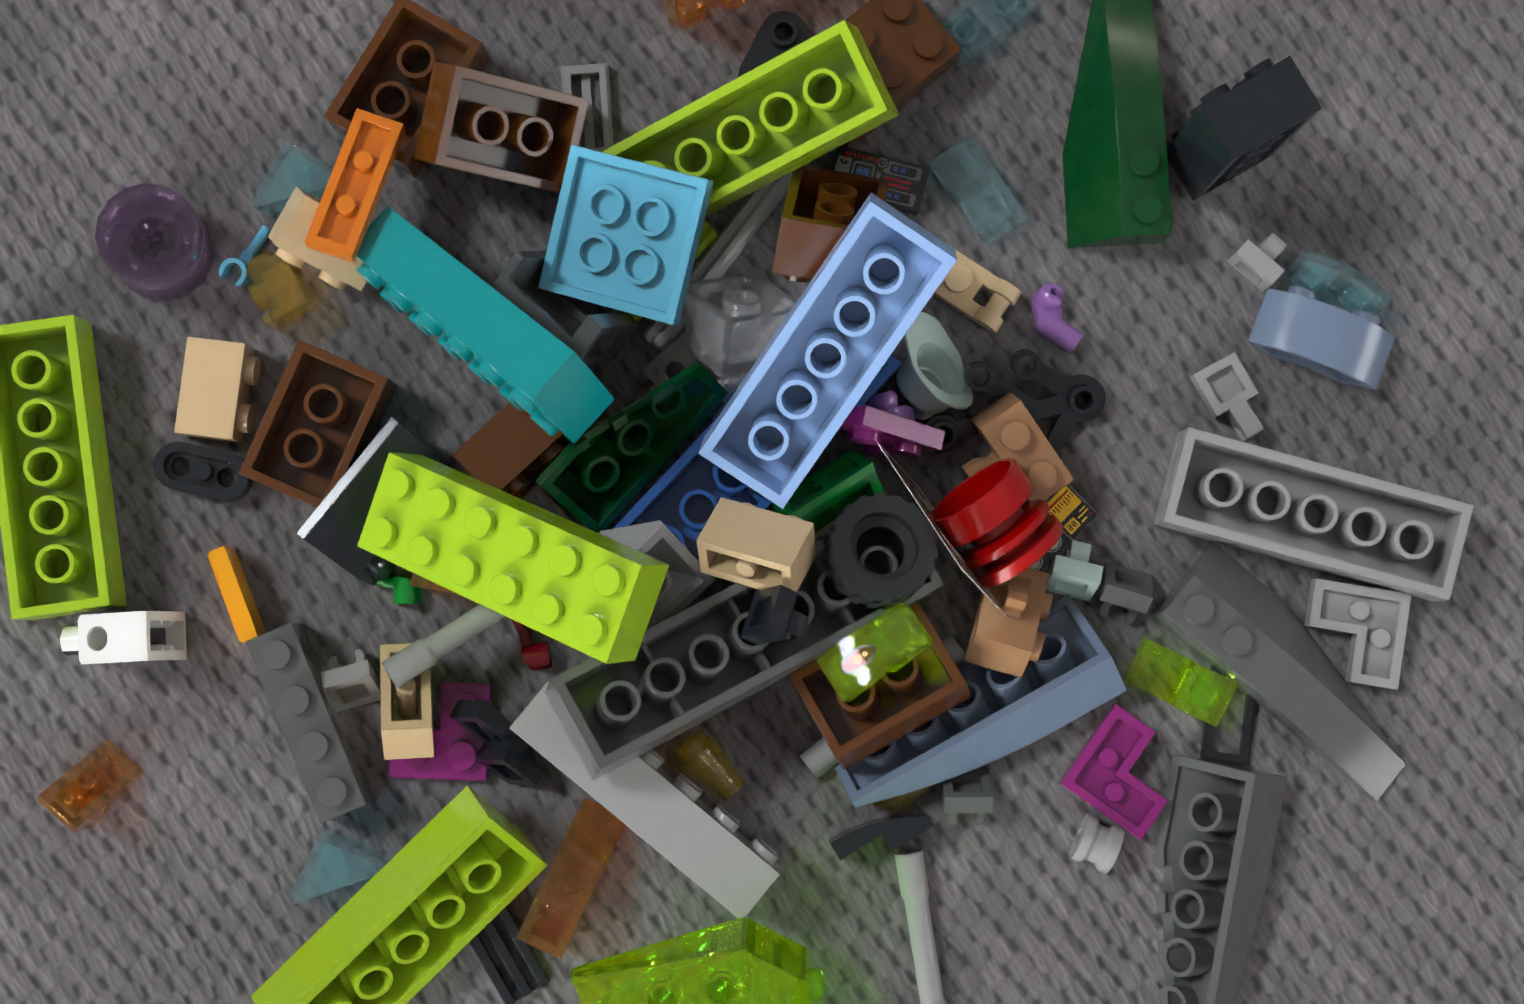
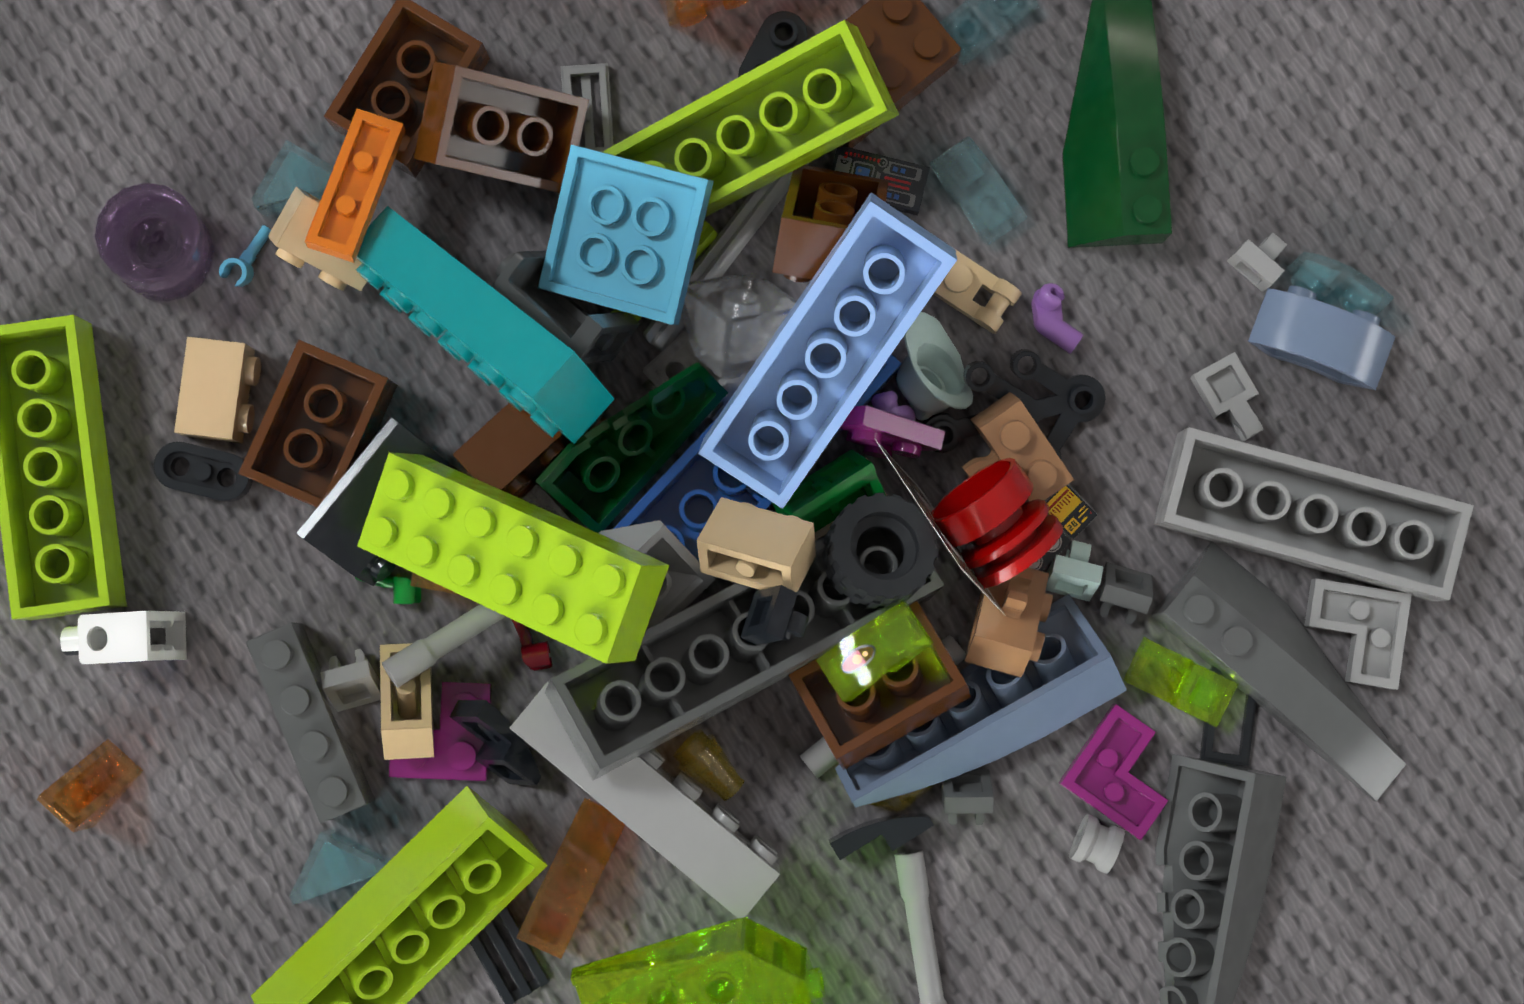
(236, 593): light orange tile -> none
(279, 290): clear yellow brick -> none
(1241, 125): black brick -> none

